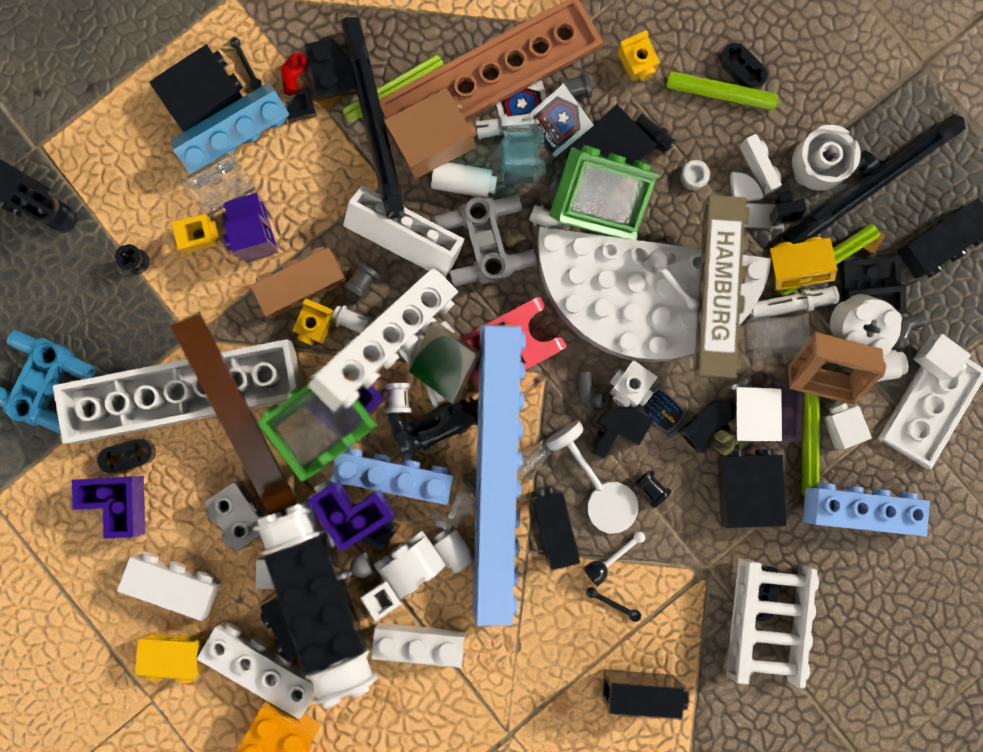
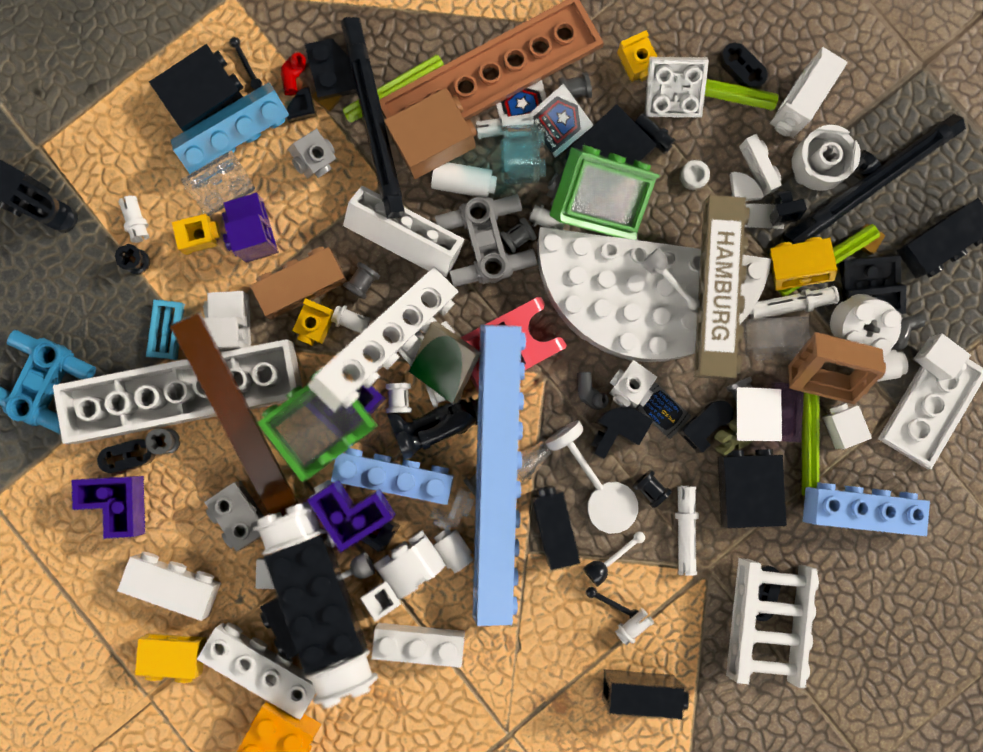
(134, 222): none -> white pin
(154, 327): none -> medium azure tile
(154, 443): none -> dark grey bush
(228, 319): none -> white brick
(312, 154): none -> light grey brick
(518, 235): none -> dark grey bush
(632, 628): none -> white pin
(676, 86): none -> white tile
(687, 530): none -> white pin
(808, 93): none -> white window

